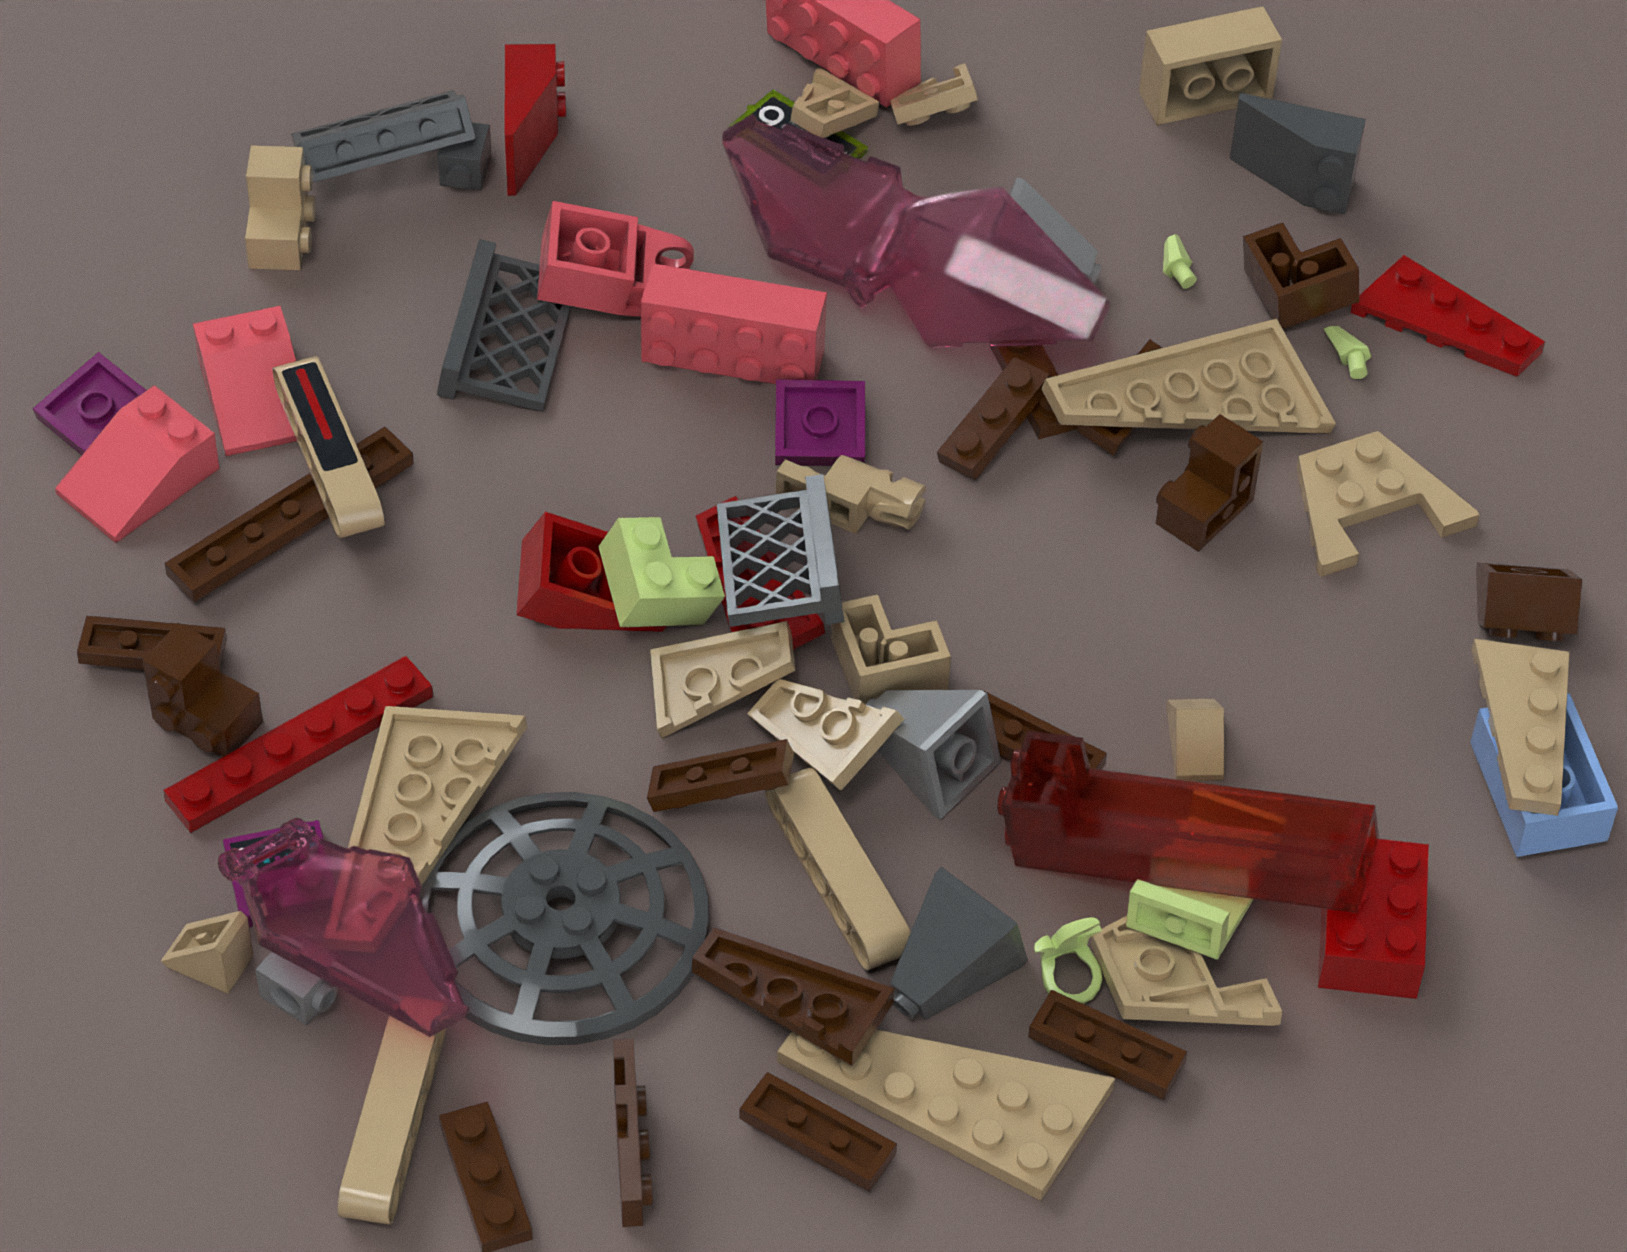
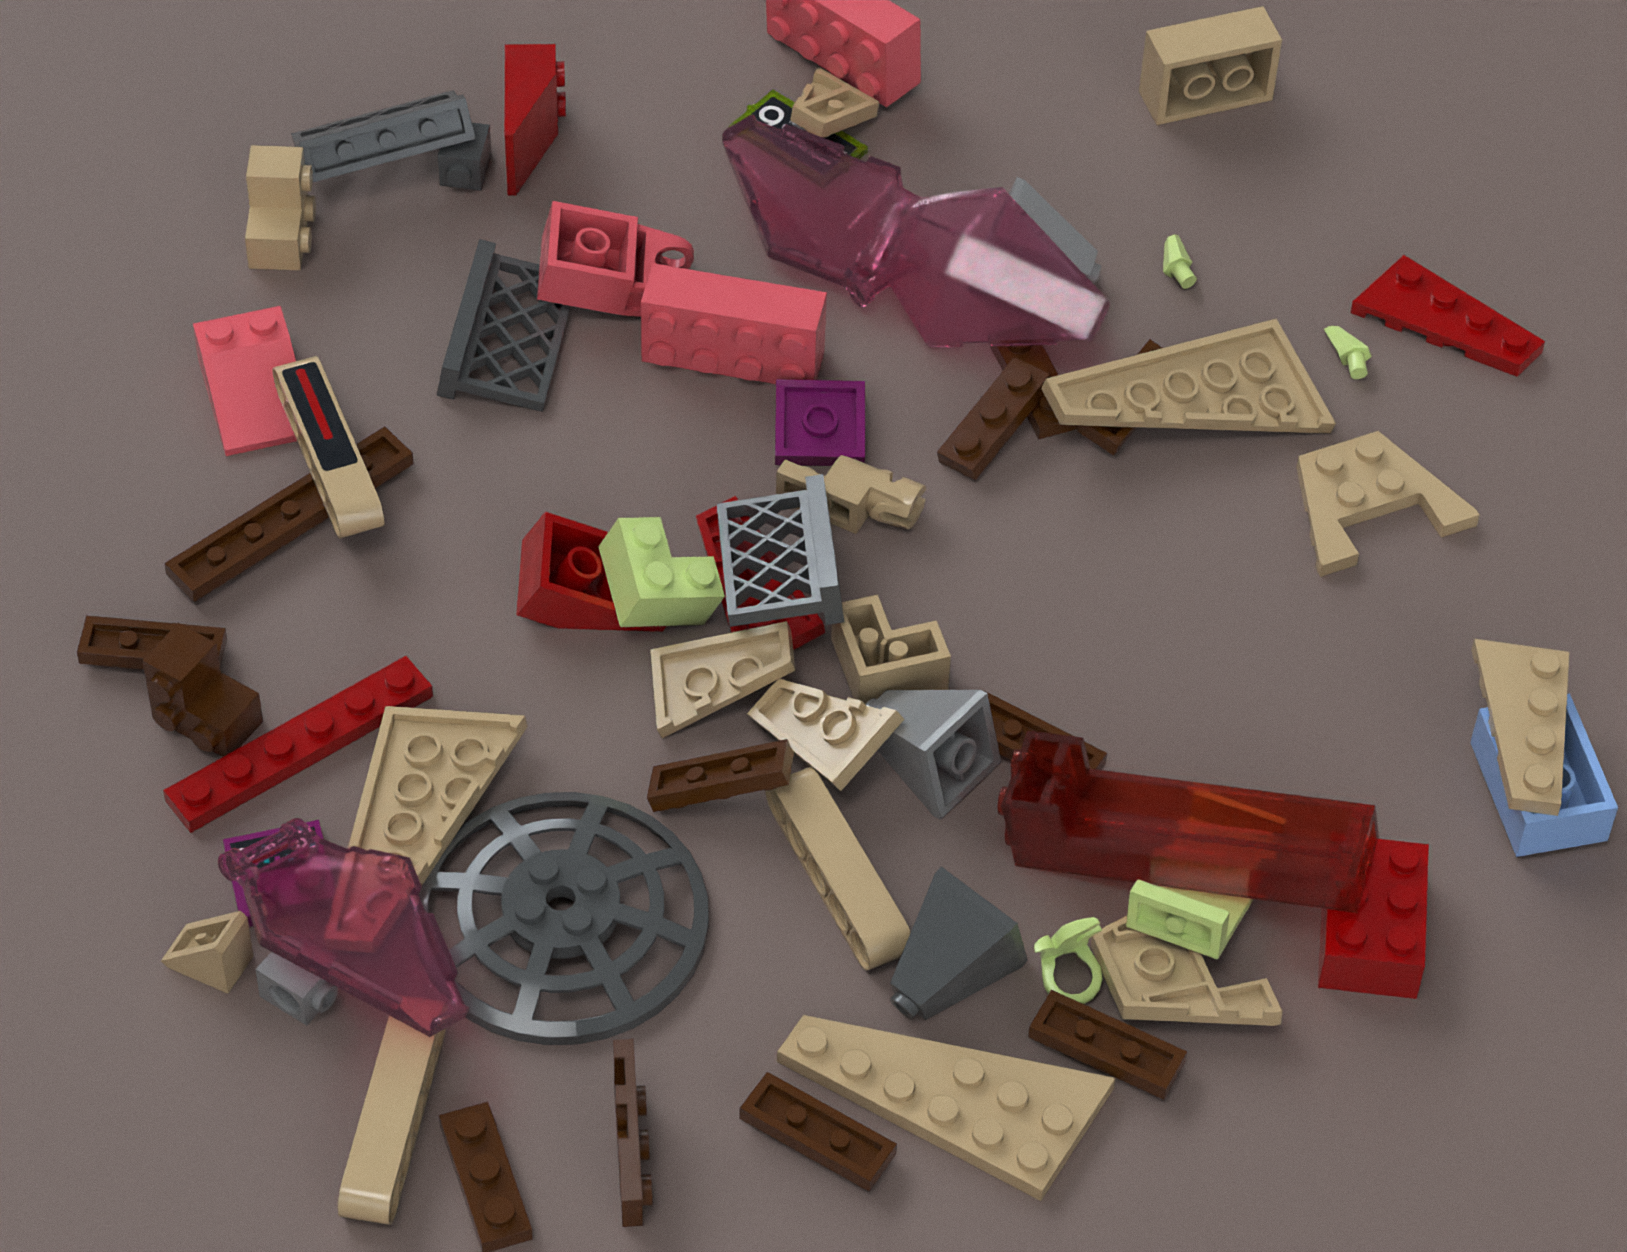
(87, 402): magenta plate -> none
(139, 464): coral slope -> none
(803, 995): reddish brown wing -> none
(932, 97): tan wing -> none
(1196, 739): tan slope -> none
(1214, 484): reddish brown brick -> none
(1298, 283): reddish brown brick -> none
(1299, 150): dark grey slope -> none
(1528, 600): reddish brown slope -> none

